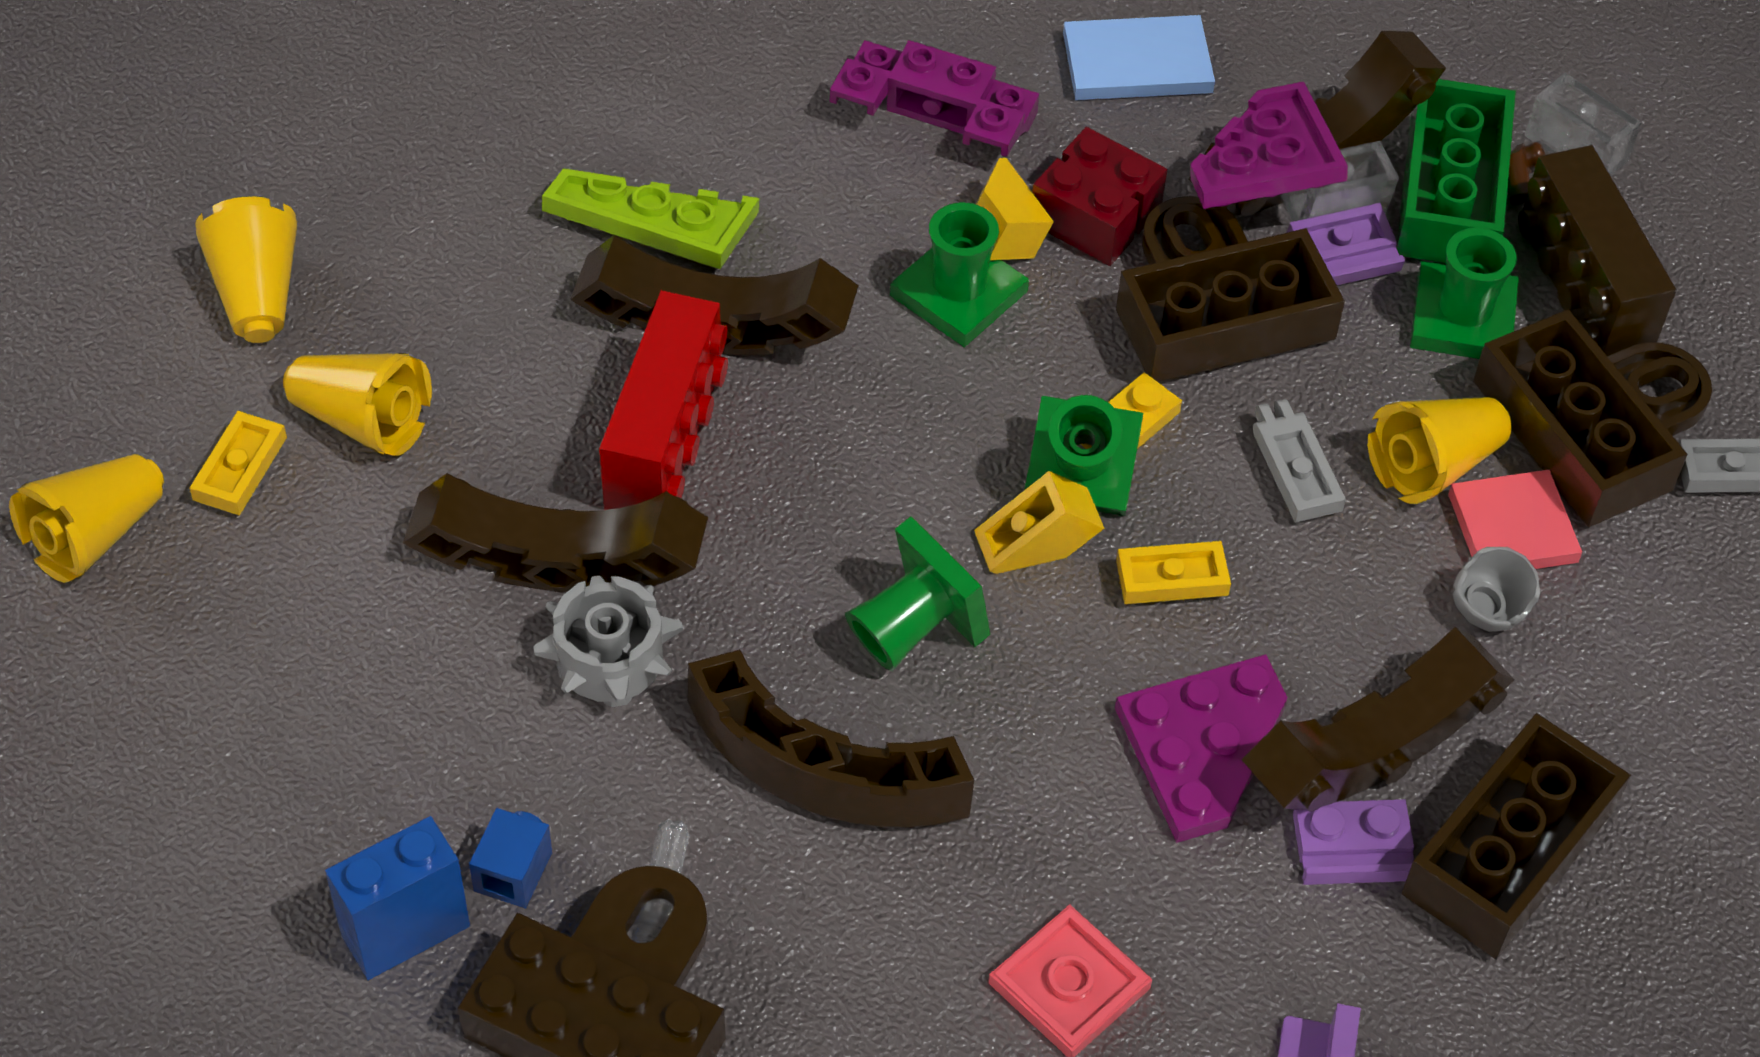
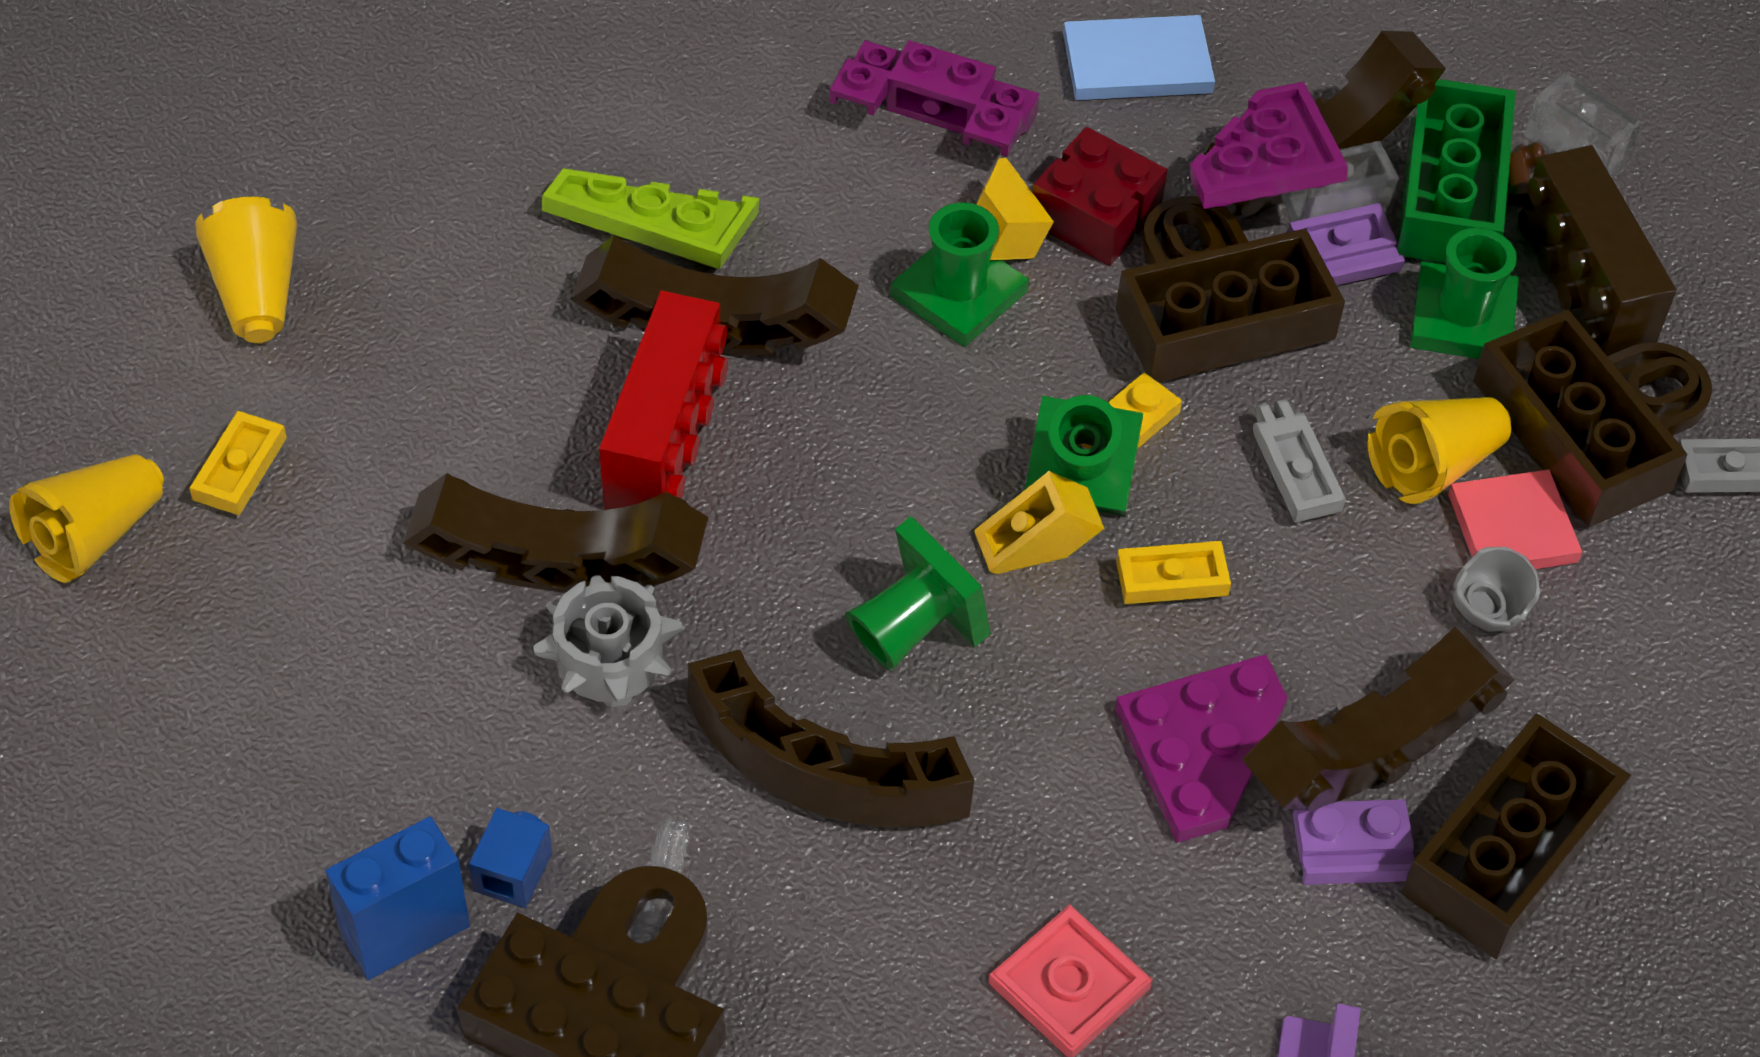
(363, 396): yellow cone -> none

